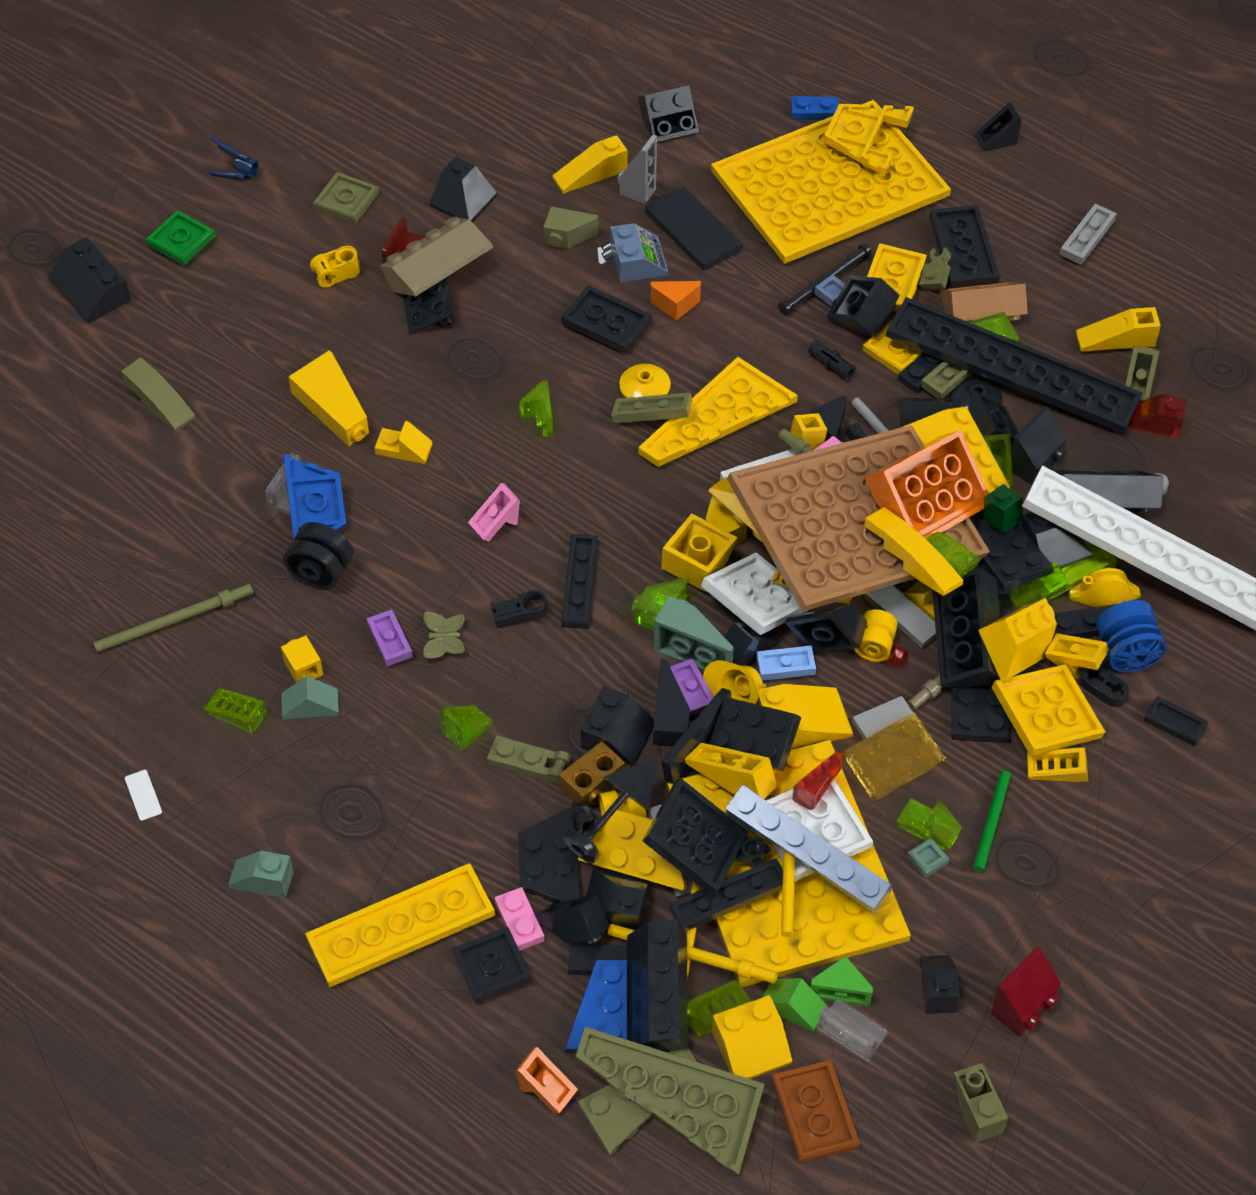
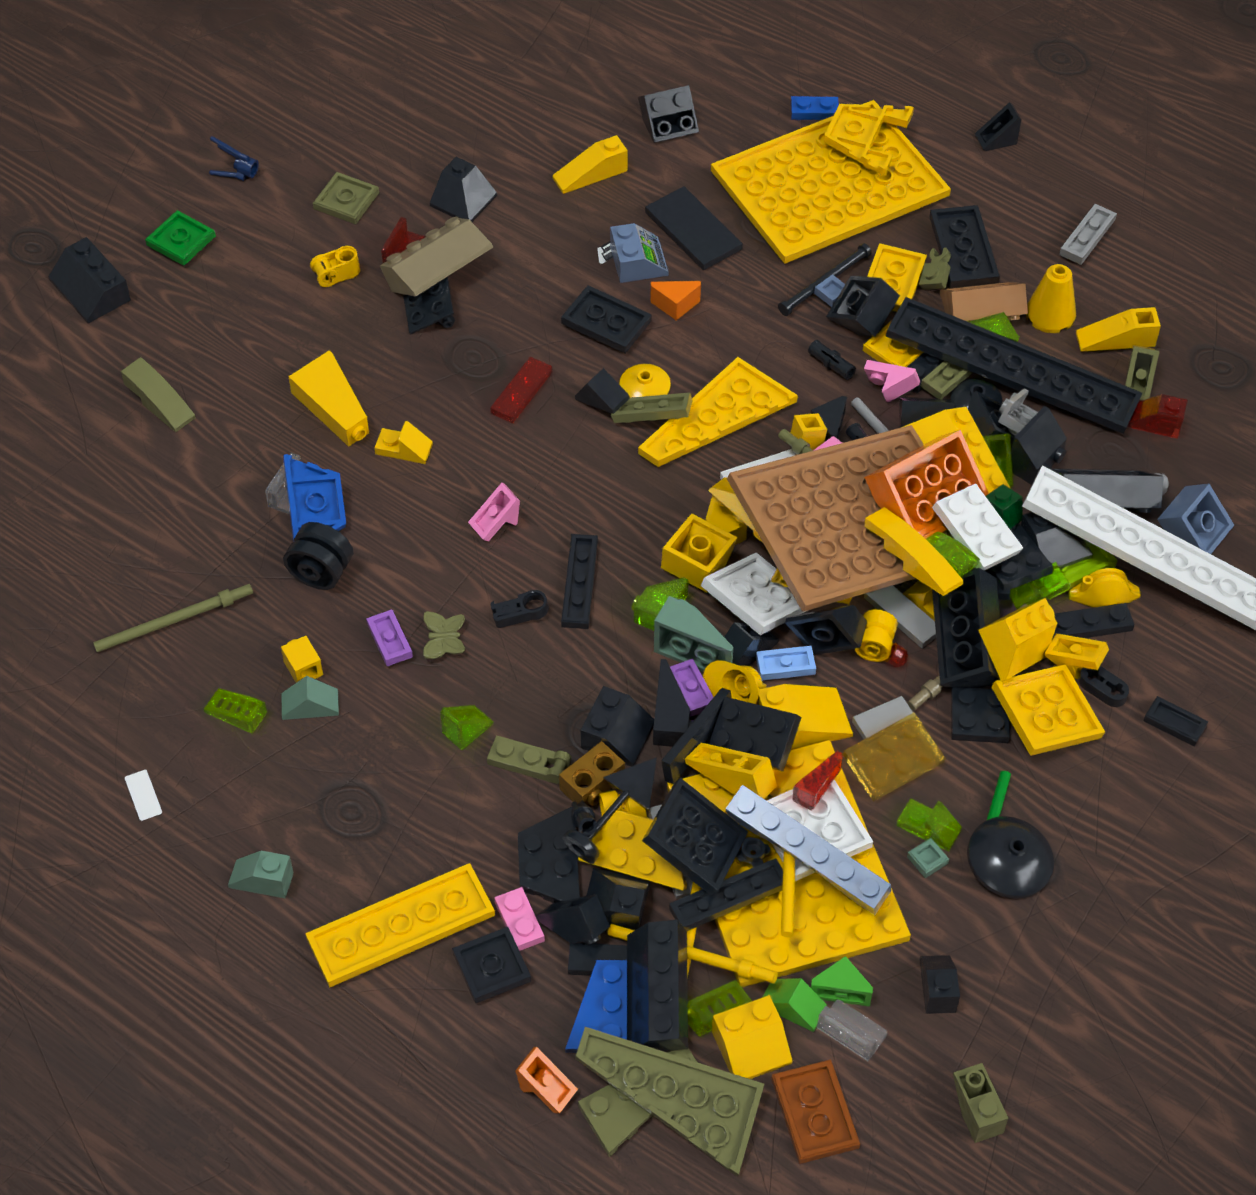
(521, 390): none -> clear red tile
(538, 405): clear neon green slope -> none
(568, 227): olive slope -> none
(603, 393): none -> black slope
(639, 177): light grey slope -> none
(895, 378): none -> bright pink slope
(977, 526): none -> white plate
(1001, 866): none -> black dish
(1015, 413): none -> light grey bracket
(1027, 993): dark red slope -> none
(1053, 301): none -> yellow cone
(1068, 774): yellow slope -> none
(1131, 636): blue wheel -> none
(1197, 517): none -> sand blue slope

